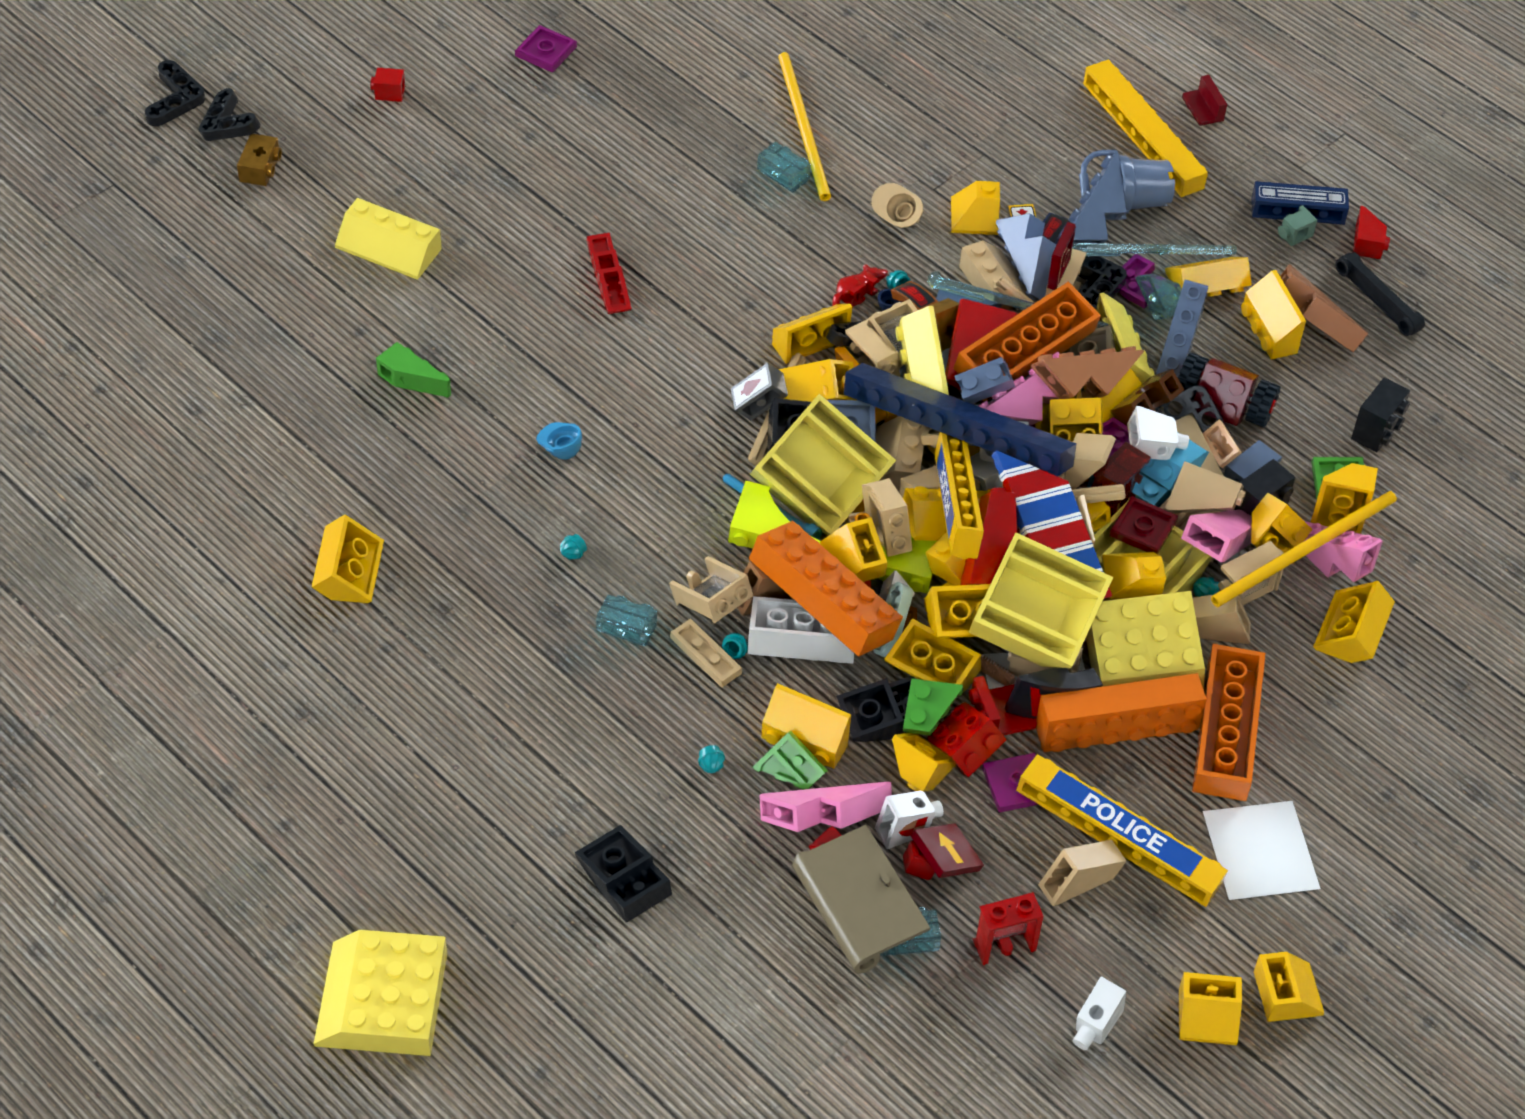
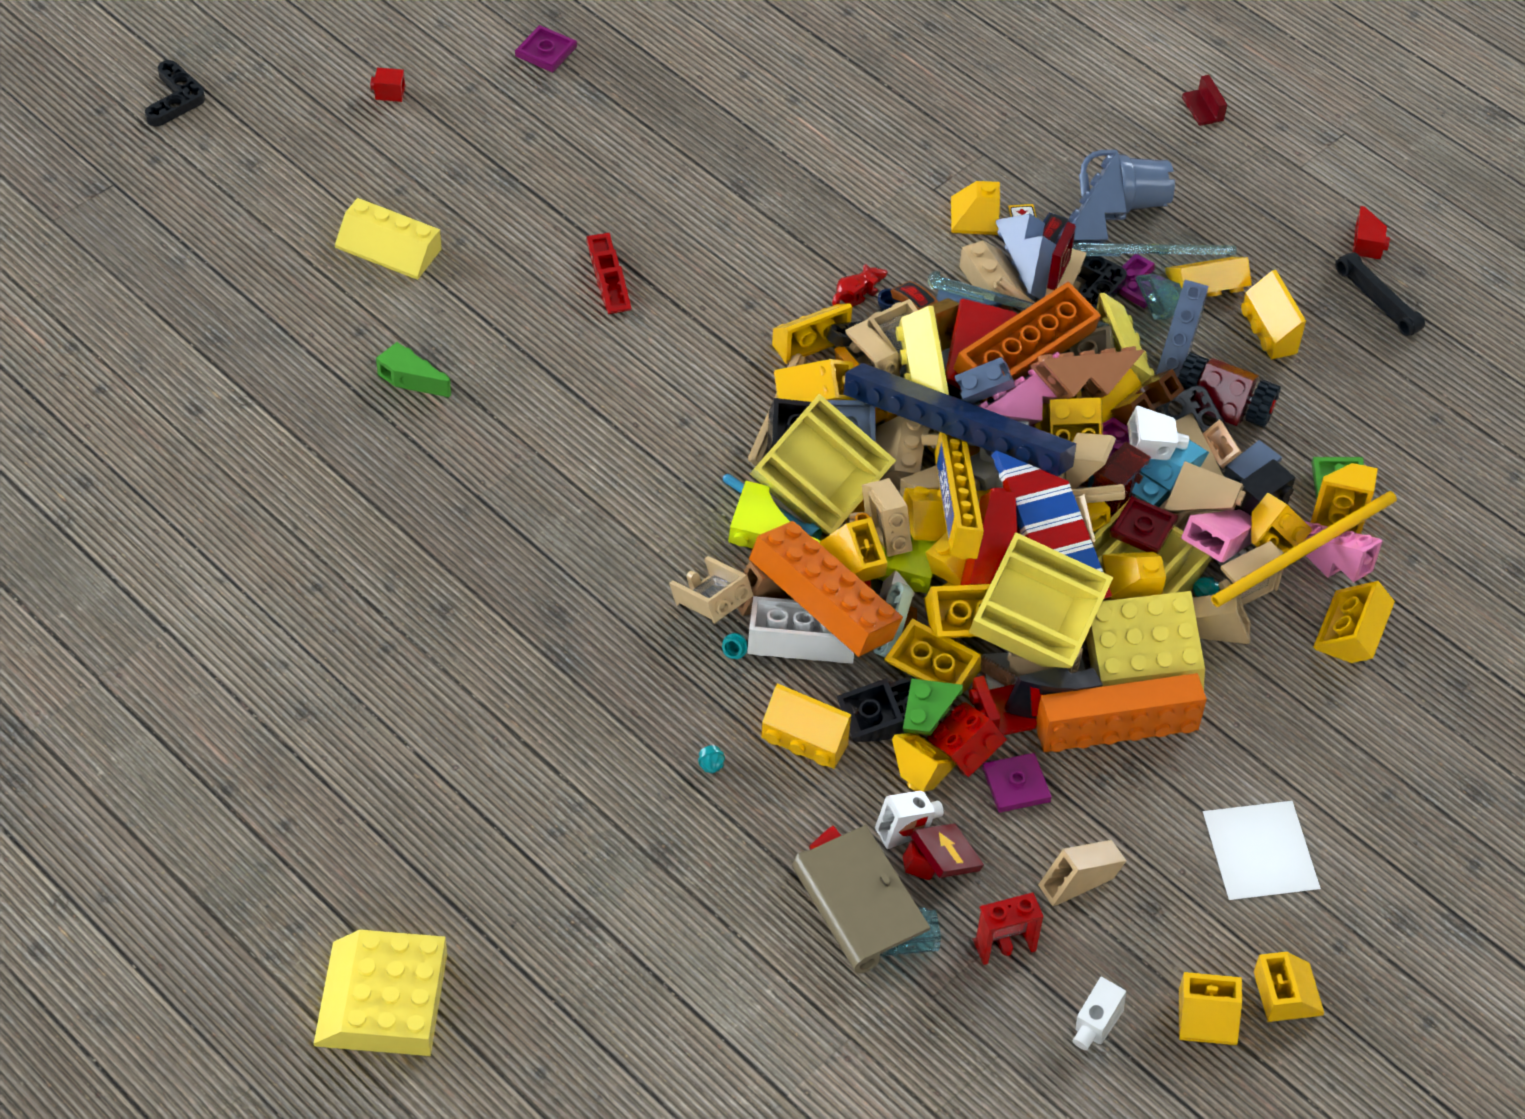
(220, 124): black beam -> none
(259, 159): pearl gold brick -> none
(347, 561): yellow slope -> none
(561, 439): dark azure hat -> none
(573, 547): teal plate -> none
(624, 873): black slope -> none
(626, 620): clear light blue brick -> none
(706, 653): tan plate -> none
(757, 391): dark grey brick -> none
(784, 166): clear light blue brick -> none
(792, 763): bright green wing -> none
(804, 127): yellow piece -> none
(829, 805): bright pink slope -> none
(896, 279): teal plate -> none
(897, 205): tan piece -> none
(1132, 834): brick -> none
(1144, 126): yellow brick -> none
(1229, 723): orange brick -> none
(1280, 199): dark blue brick -> none
(1297, 226): sand green brick -> none
(1322, 311): nougat slope -> none
(1381, 415): black brick -> none

